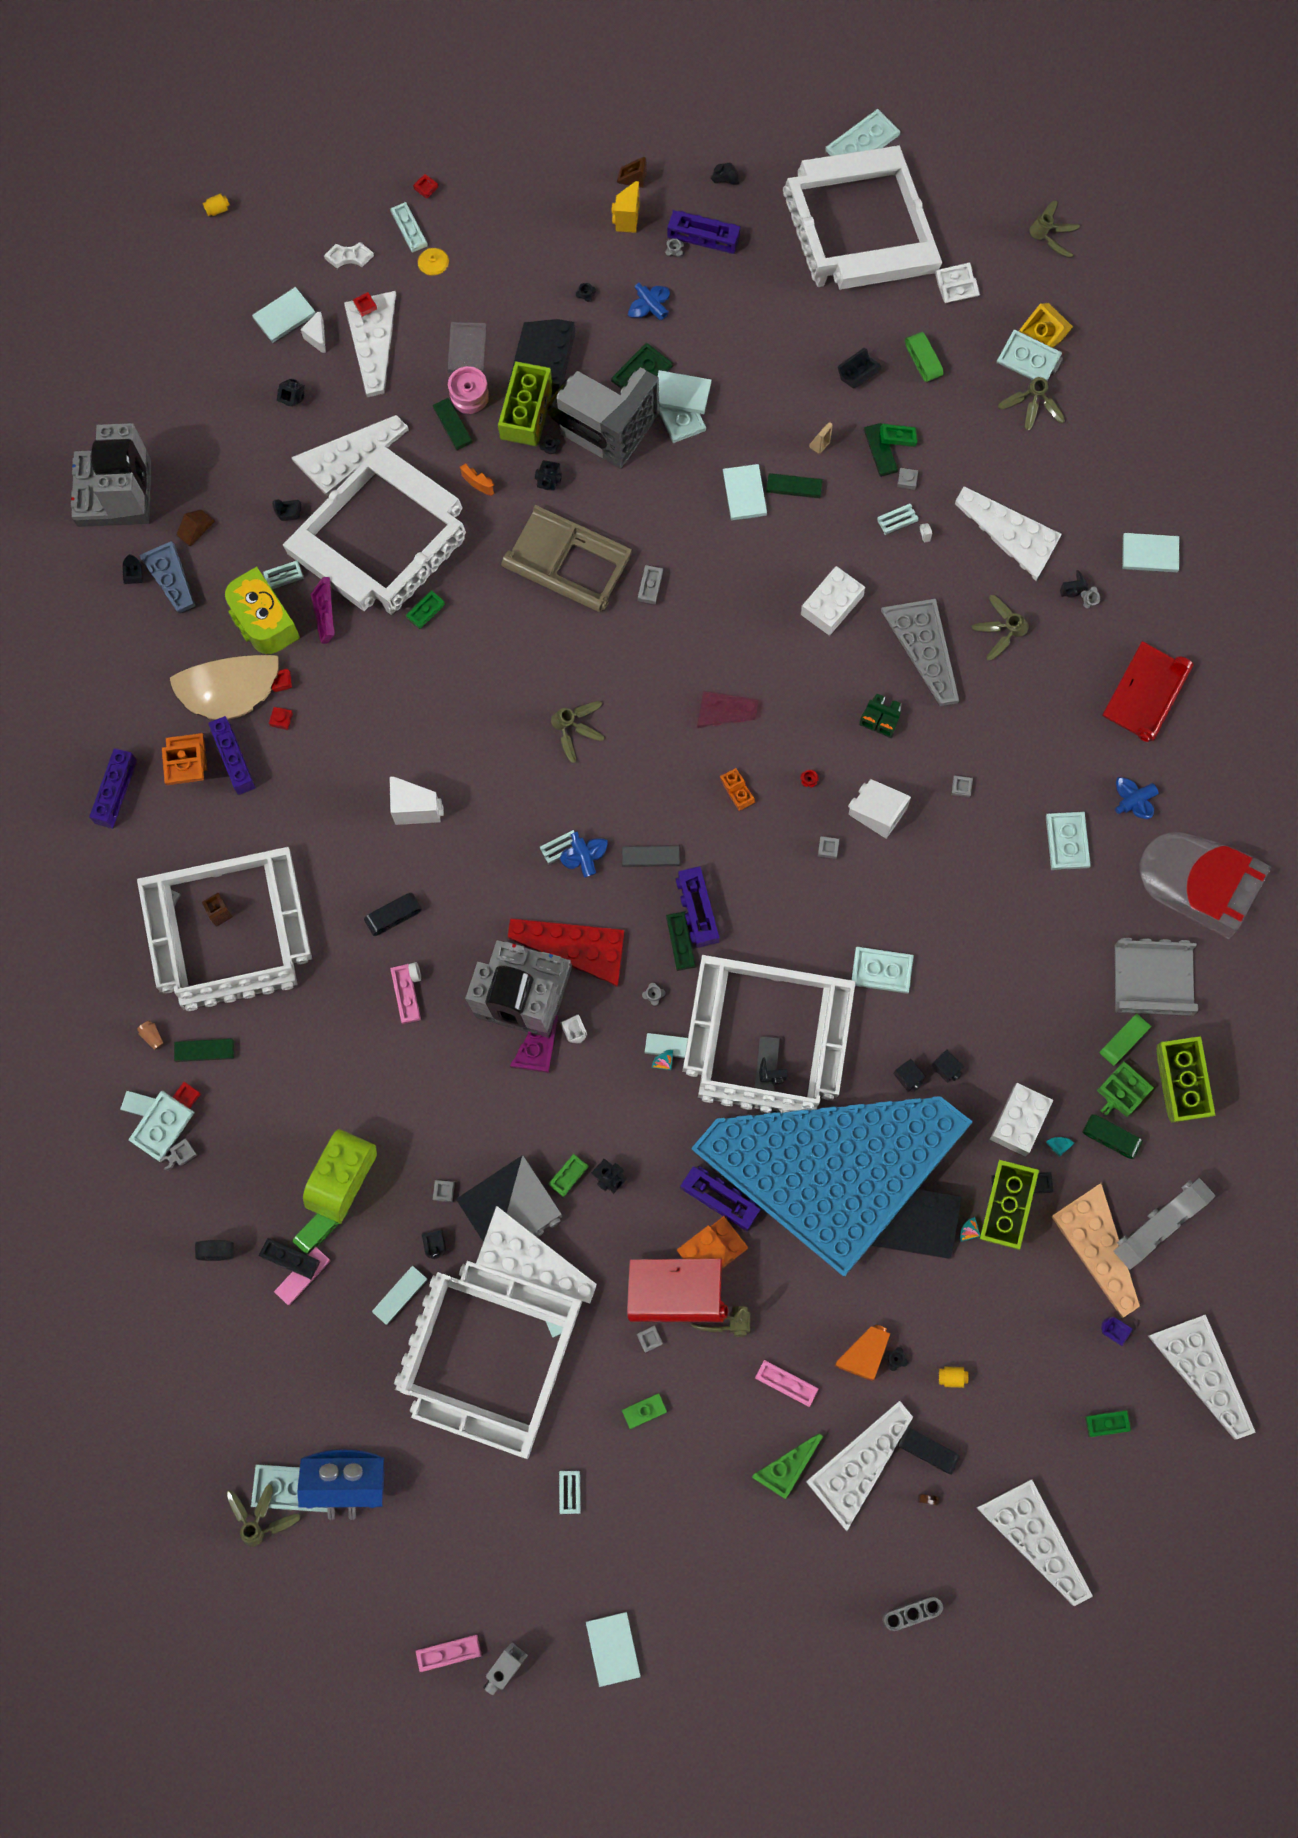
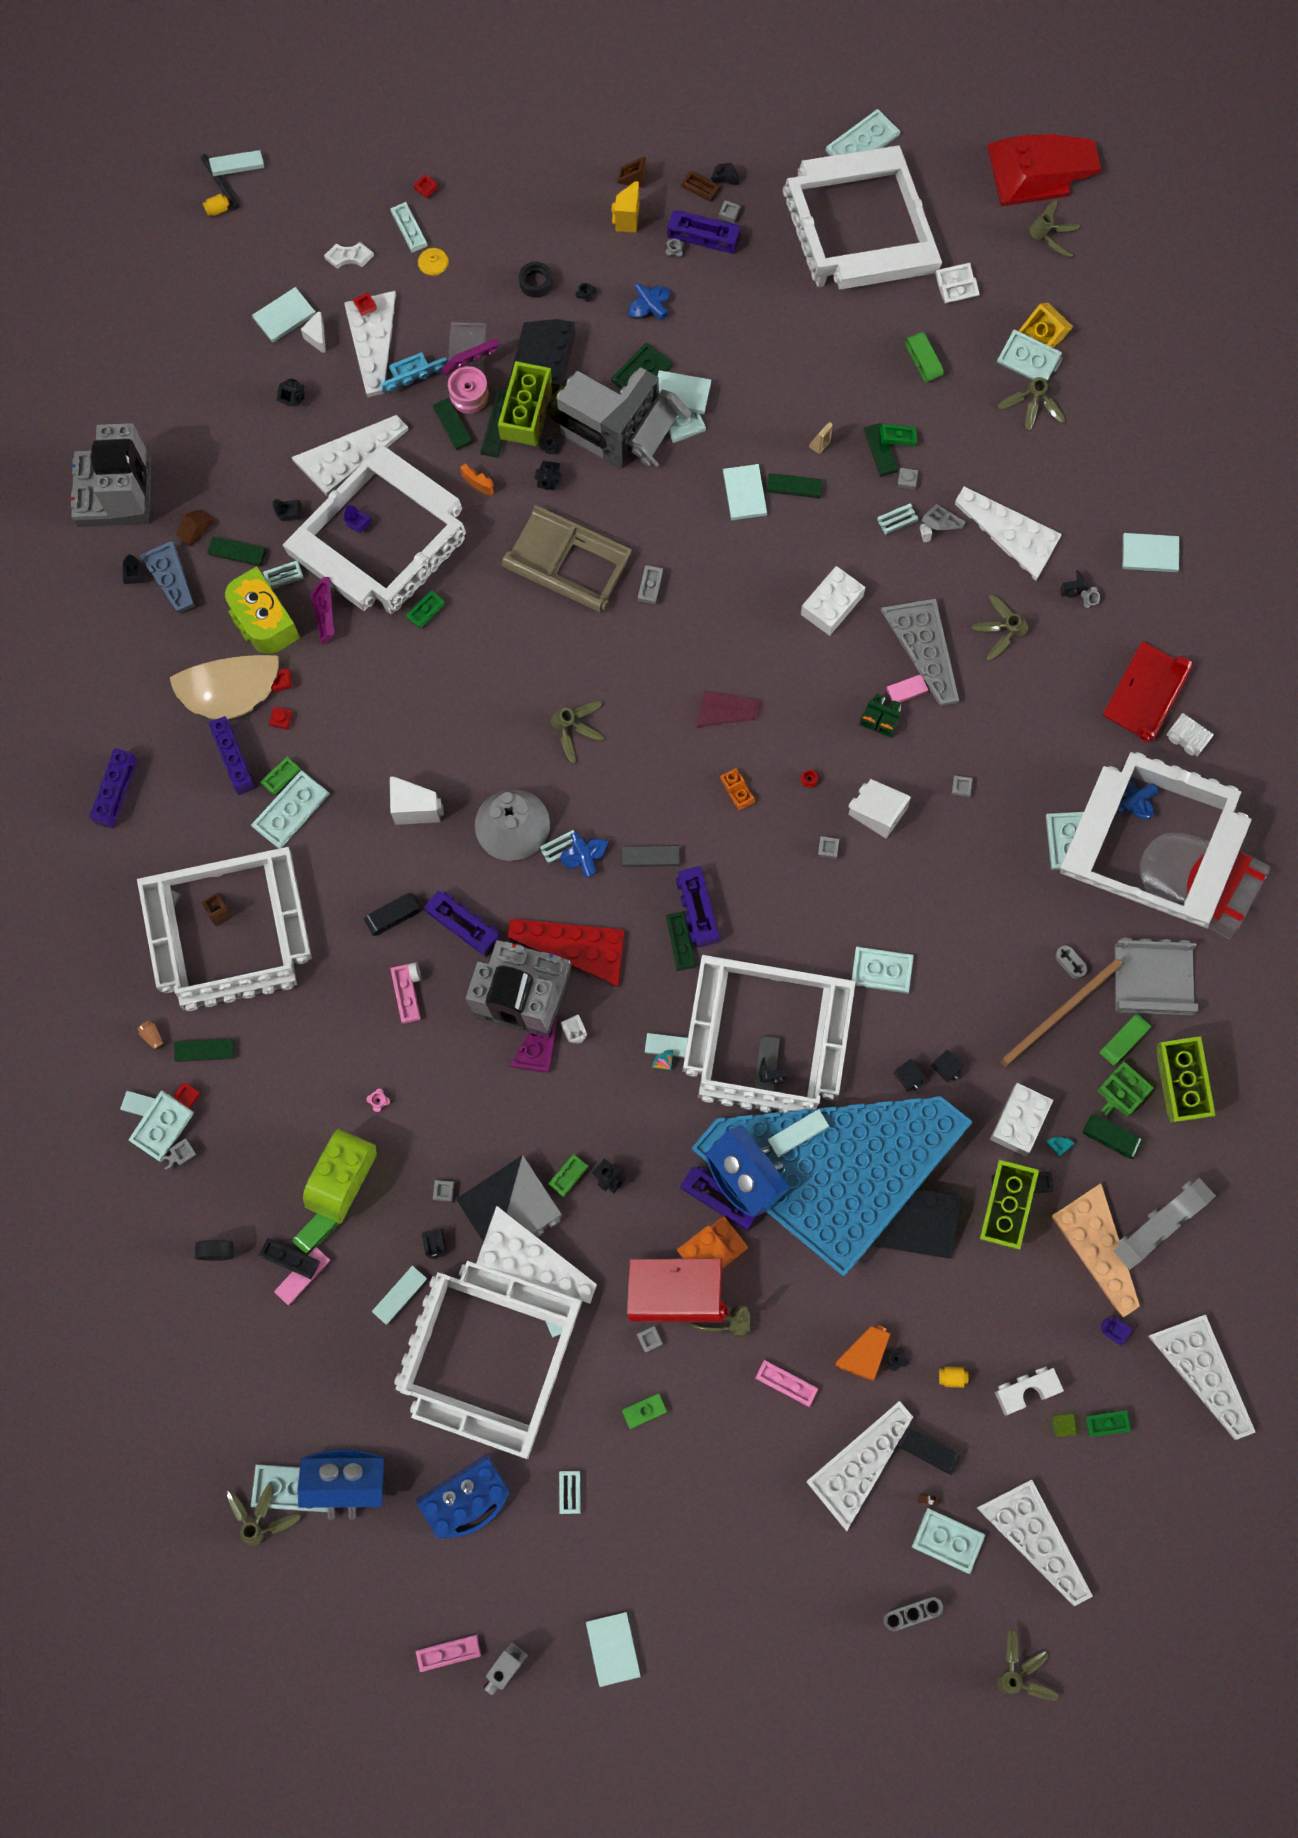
(184, 759): orange bracket -> none
(221, 183): none -> black bar
(236, 163): none -> light aqua tile
(236, 551): none -> dark green tile
(280, 776): none -> bright green plate
(290, 809): none -> light aqua tile
(355, 519): none -> dark purple plate
(379, 1094): none -> bright pink plate
(411, 369): none -> medium azure bracket
(438, 903): none -> dark purple brick
(464, 1499): none -> blue piece
(470, 355): none -> magenta wing
(492, 442): none -> clear green tile
(512, 825): none -> light grey cone
(535, 291): none -> black tyre
(653, 989): light grey plate -> none
(656, 425): none -> light grey panel
(698, 188): none -> reddish brown tile
(729, 211): none -> light grey tile
(746, 1172): none -> blue piece
(785, 1471): bright green wing -> none
(798, 1133): none -> light aqua tile
(858, 368): black bracket -> none
(907, 689): none -> bright pink tile
(941, 519): none -> light grey wing
(948, 1541): none -> light aqua tile
(969, 1230): tile -> none
(1011, 1396): none -> white arch
(1027, 1669): none -> olive plant
(1040, 166): none -> red wedge
(1061, 1012): none -> medium nougat tile
(1064, 1425): none -> clear neon green tile
(1067, 965): none -> light grey beam
(1189, 735): none -> white brick
(1218, 857): none -> white door

